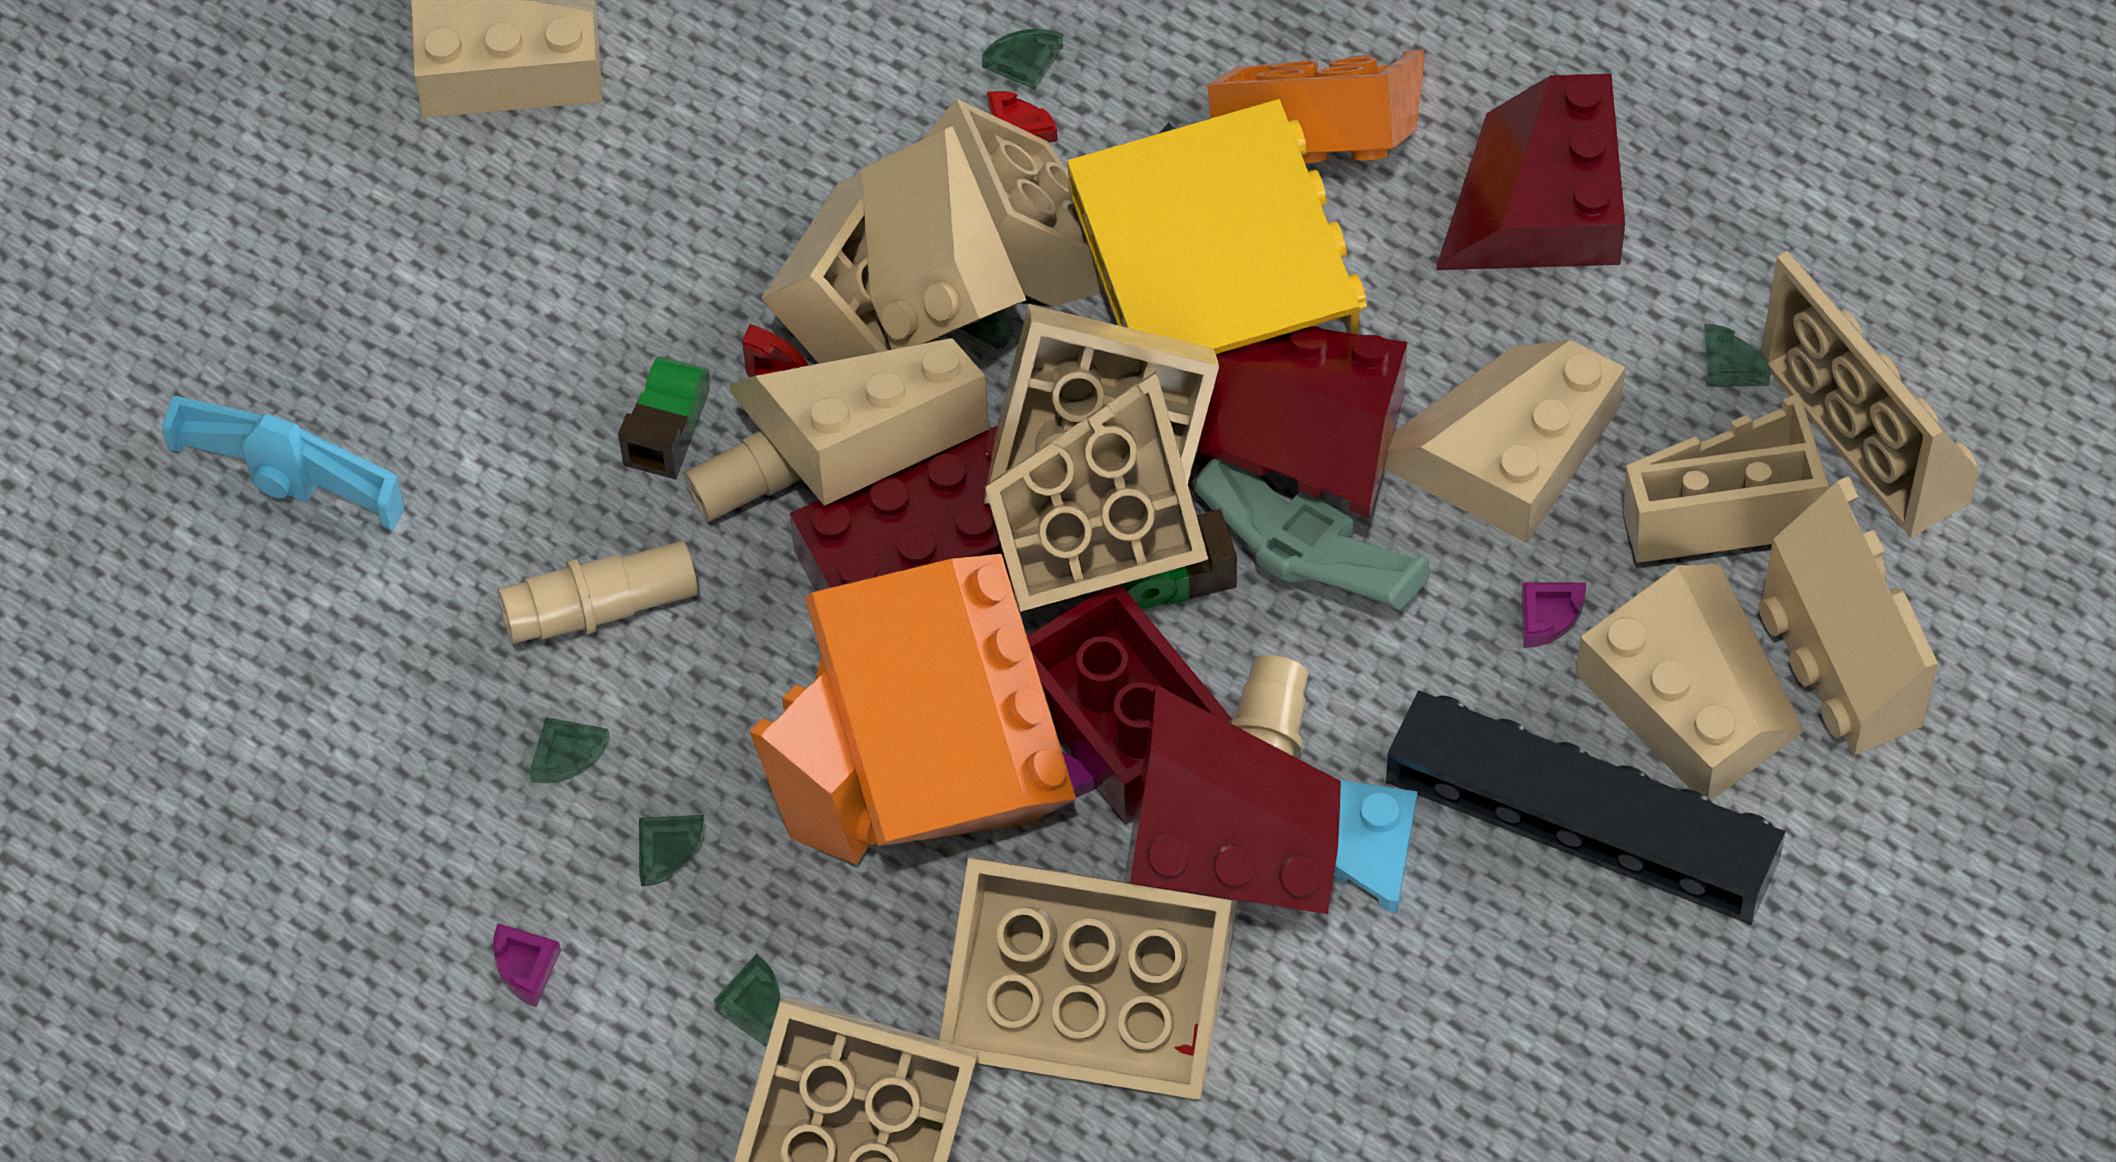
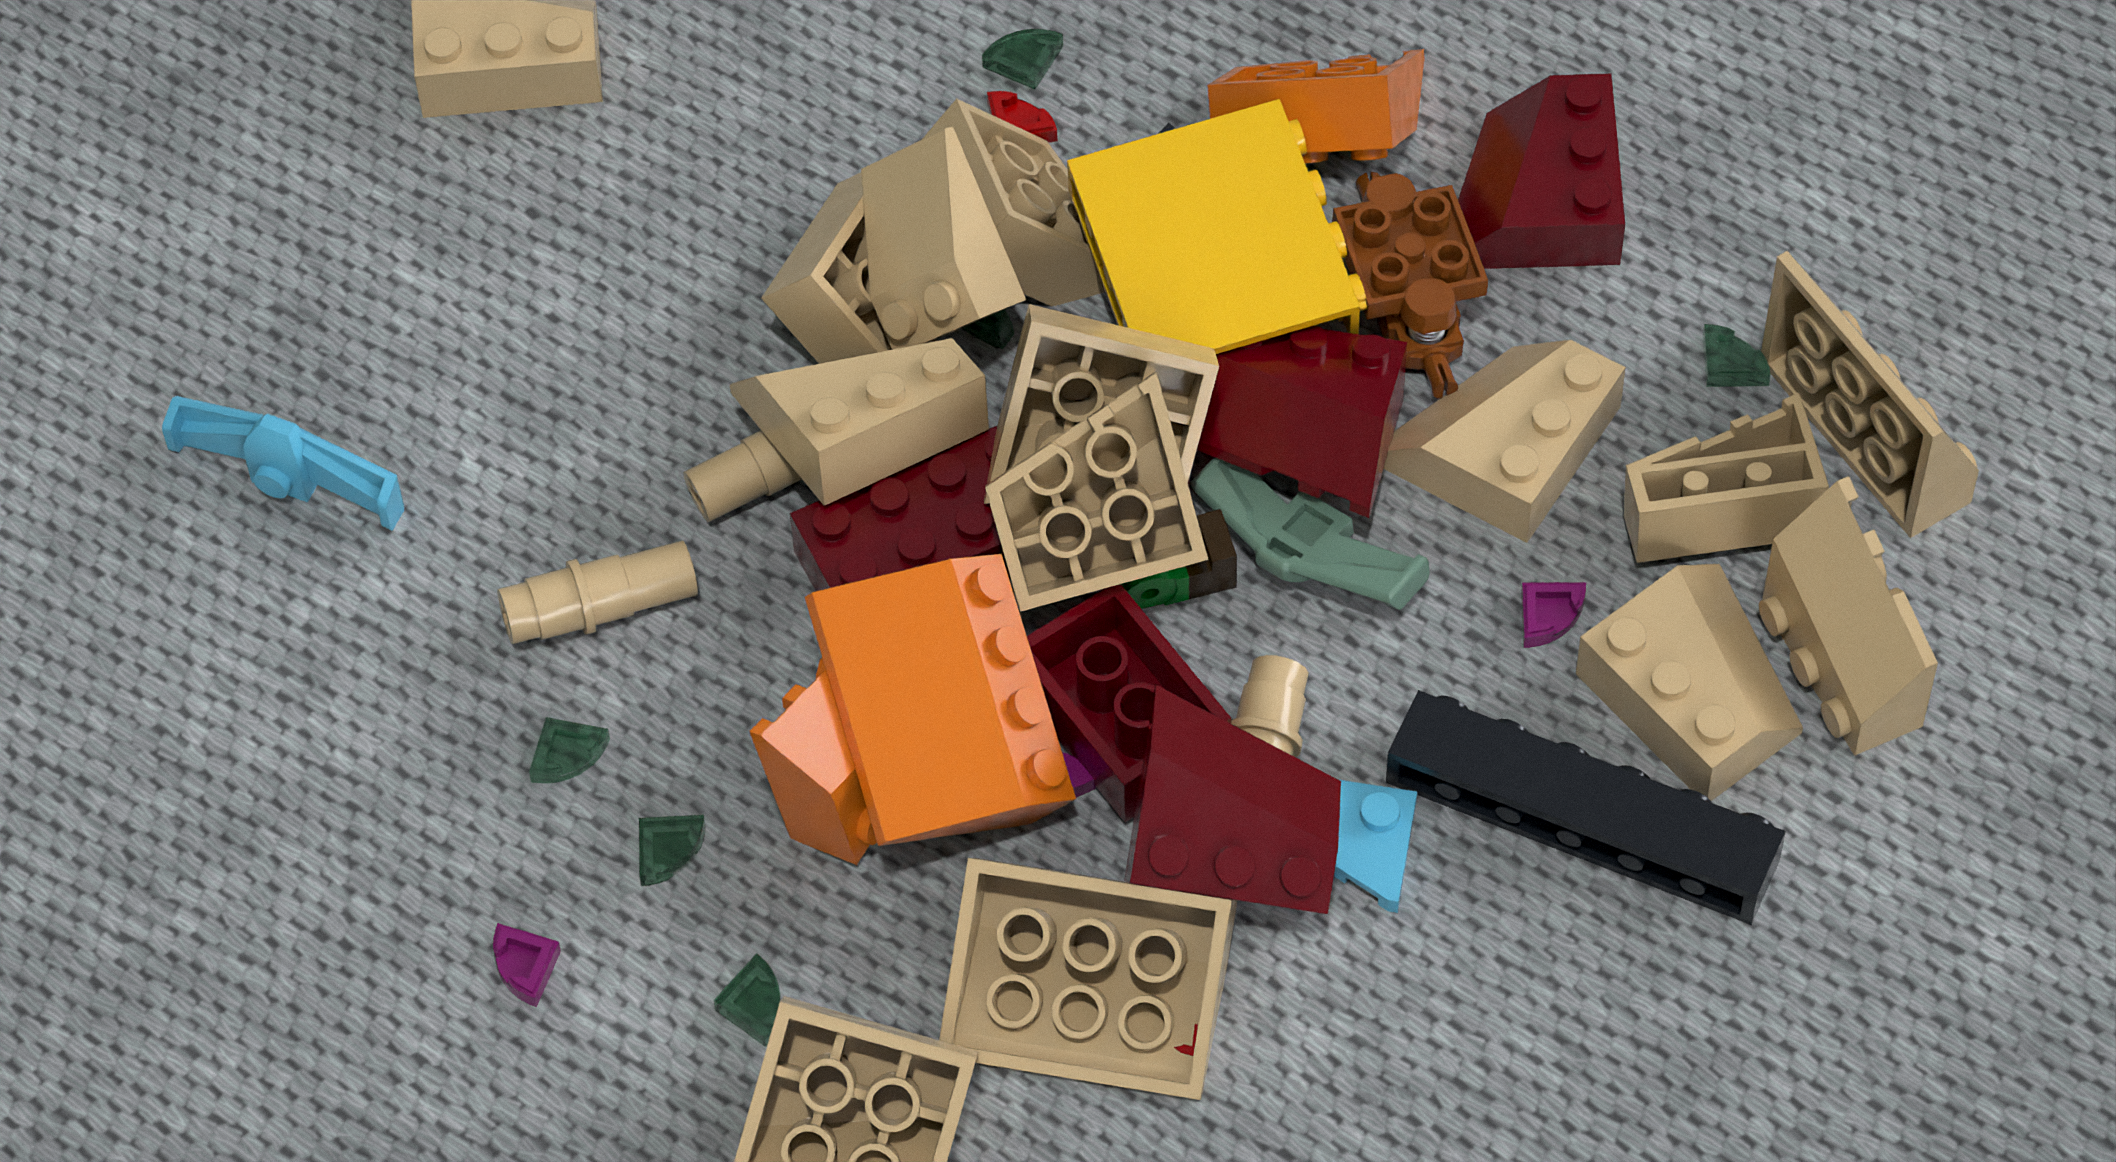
(664, 417): leg -> none
(768, 353): red tile -> none
(1414, 268): none -> dark orange piece

